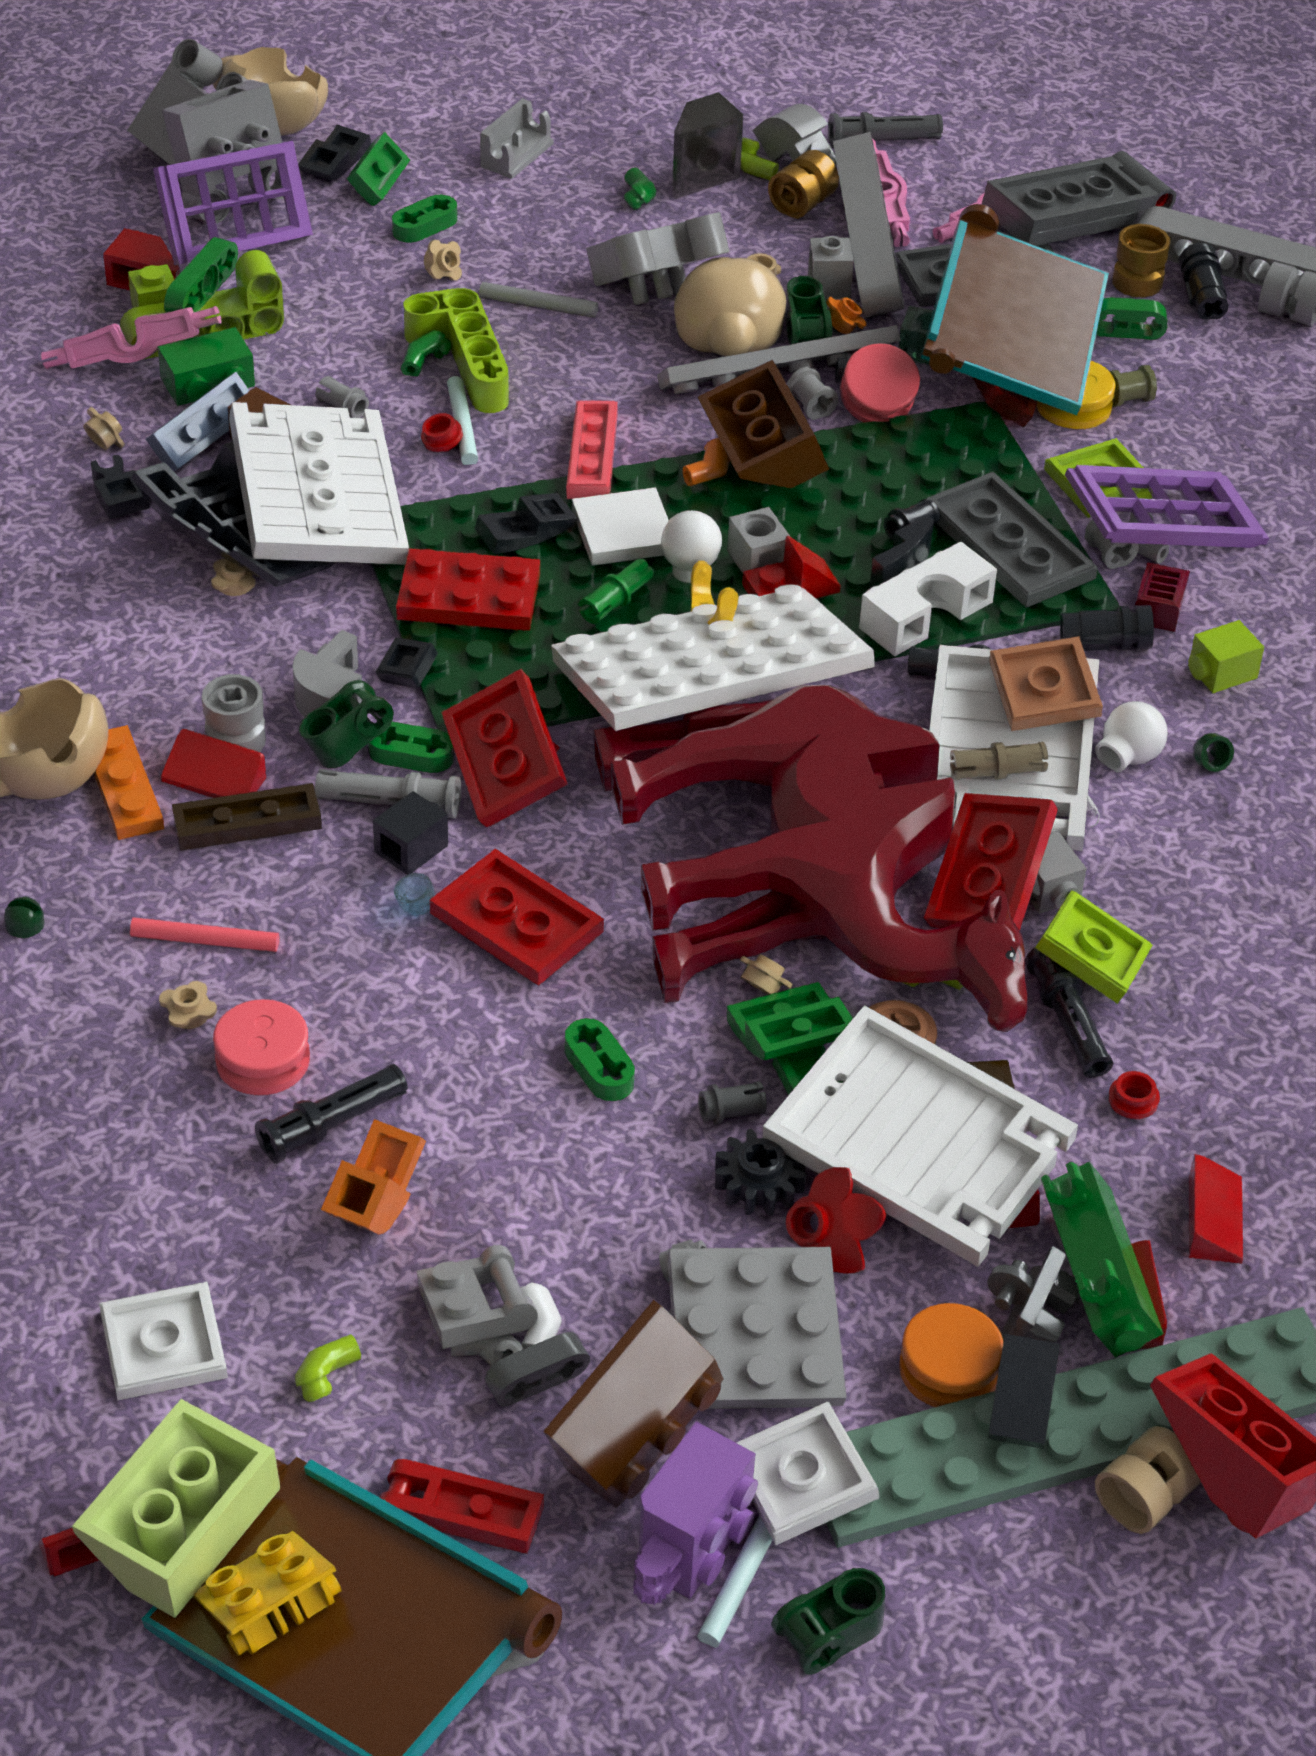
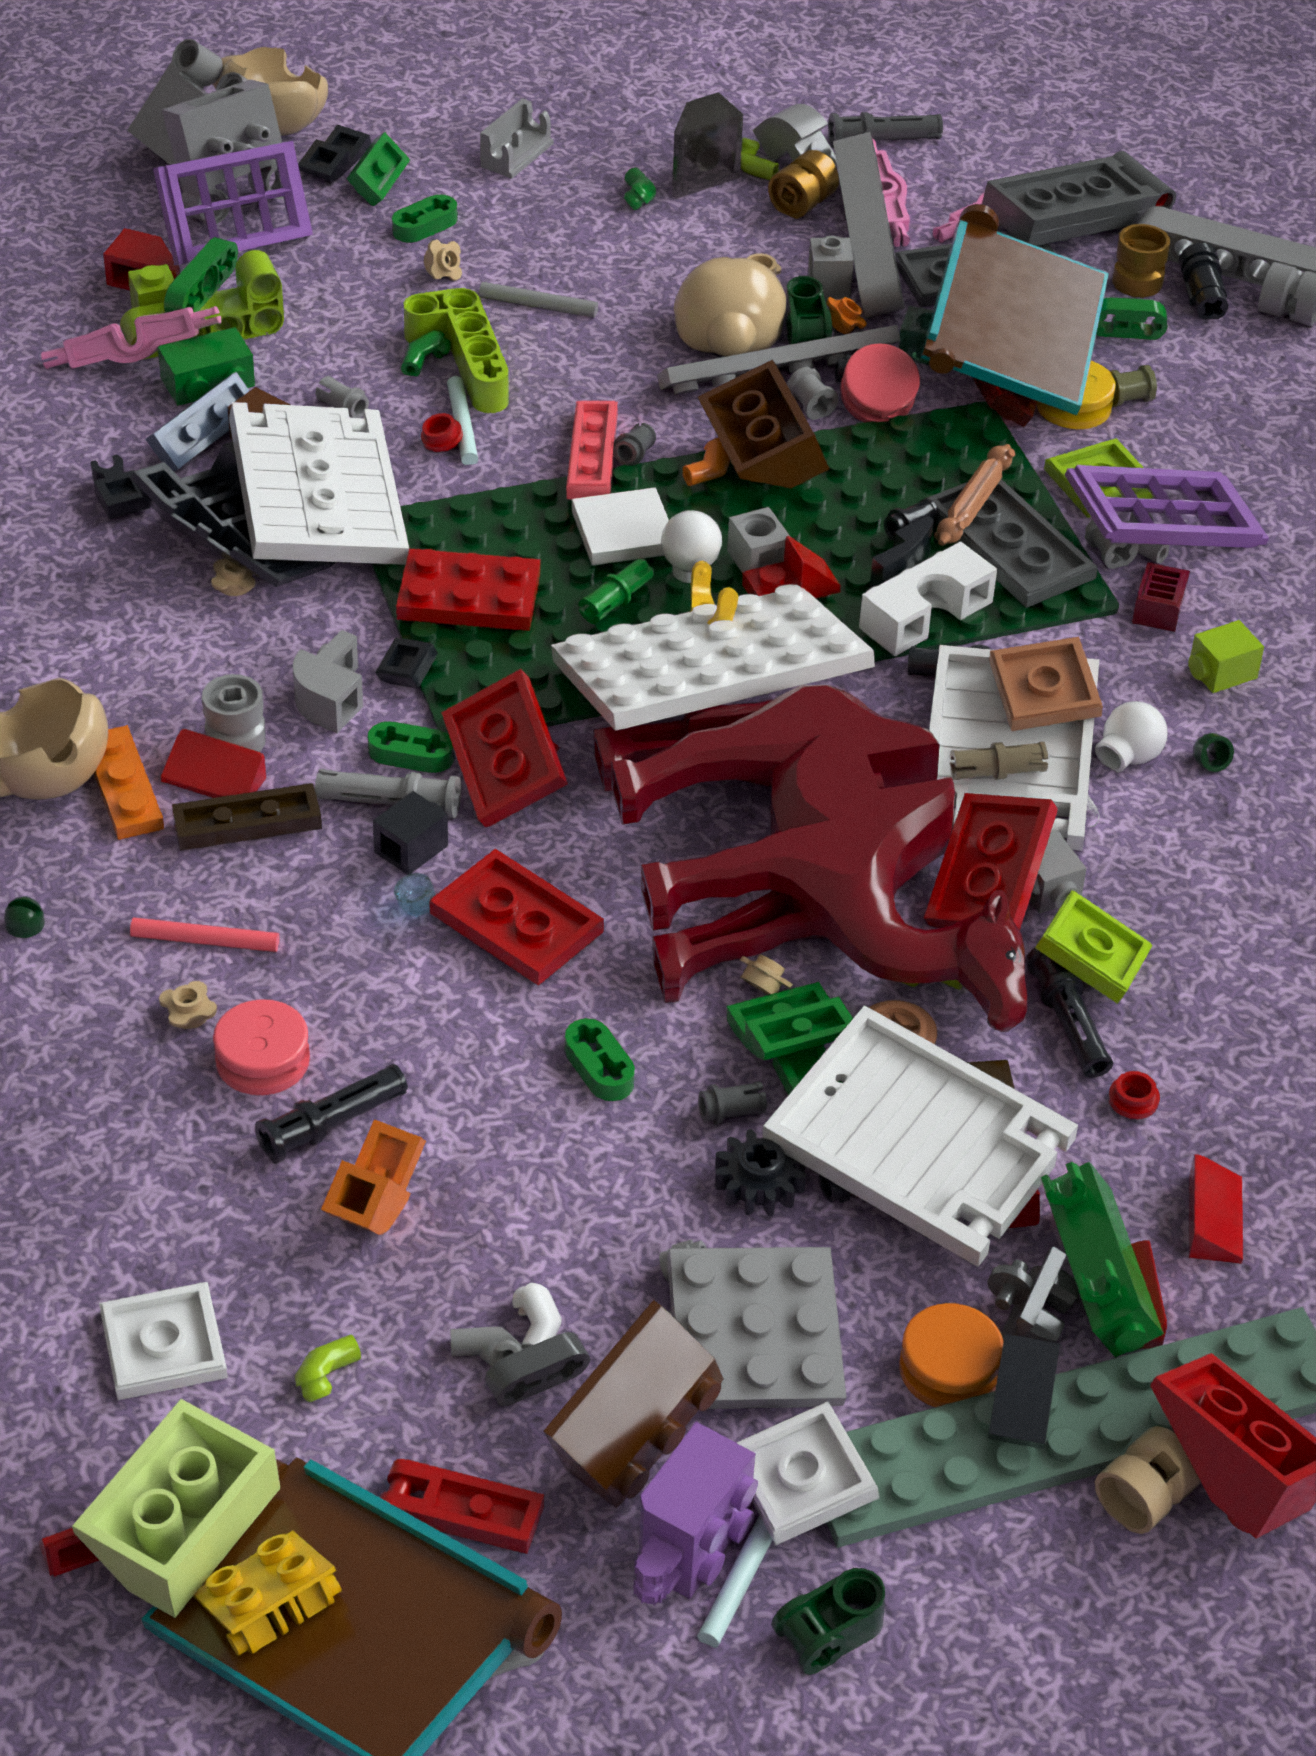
(103, 429): tan plate -> none
(342, 725): dark green piece -> none
(459, 1305): light grey plate -> none
(532, 523): black slope -> none
(631, 446): none -> dark grey pin
(659, 253): light grey piece -> none
(842, 1219): red plate -> none
(974, 494): none -> nougat wheel
(1110, 628): black axle -> none

